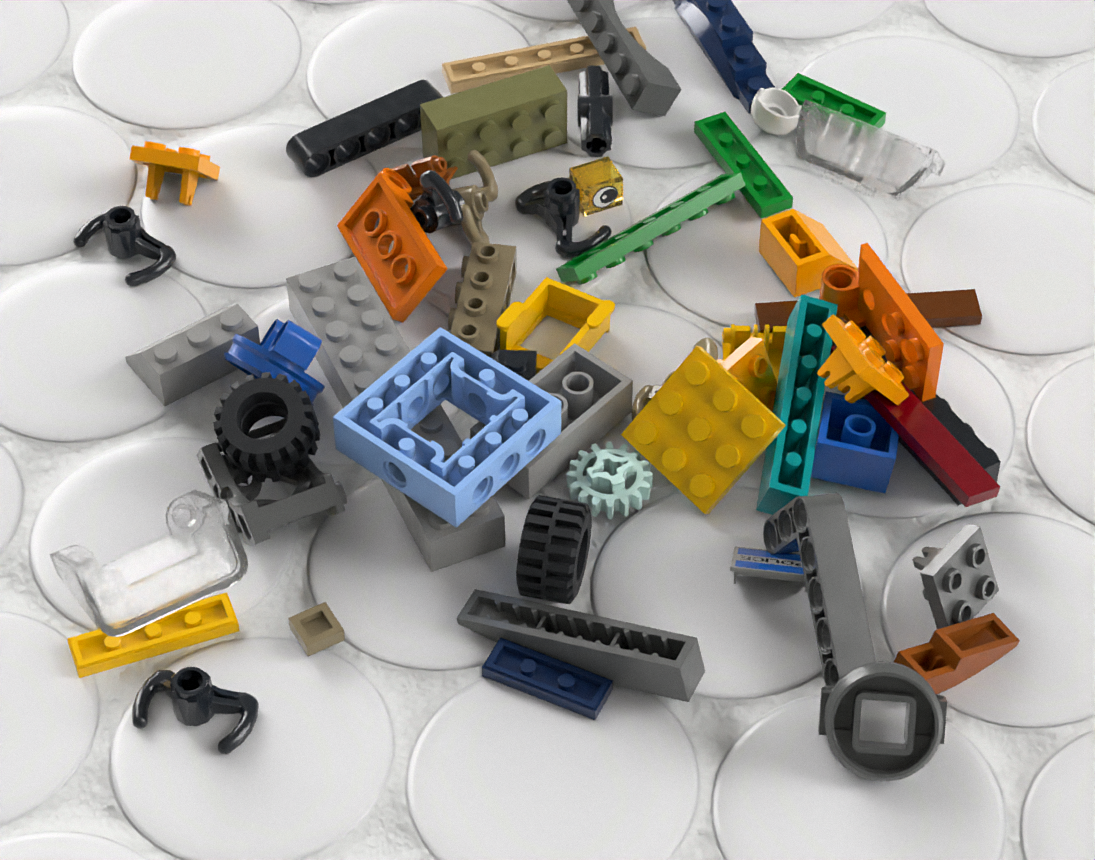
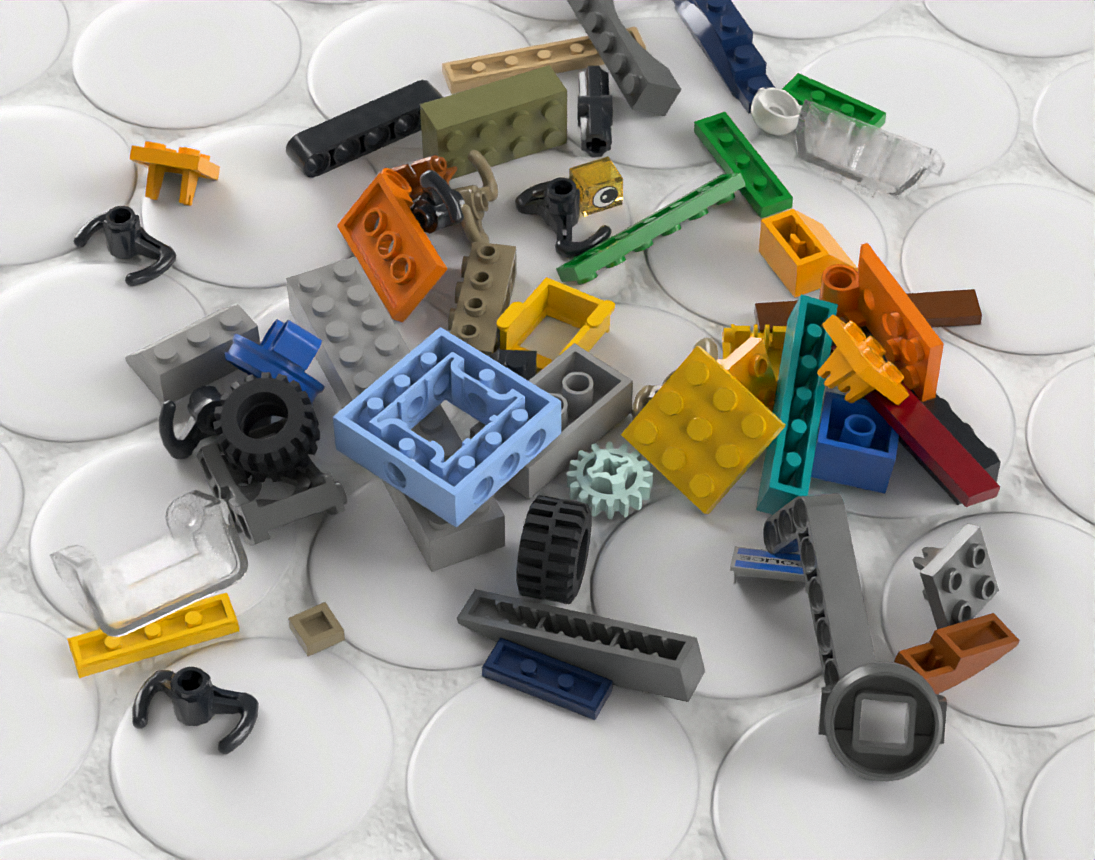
(200, 424): none -> black piece

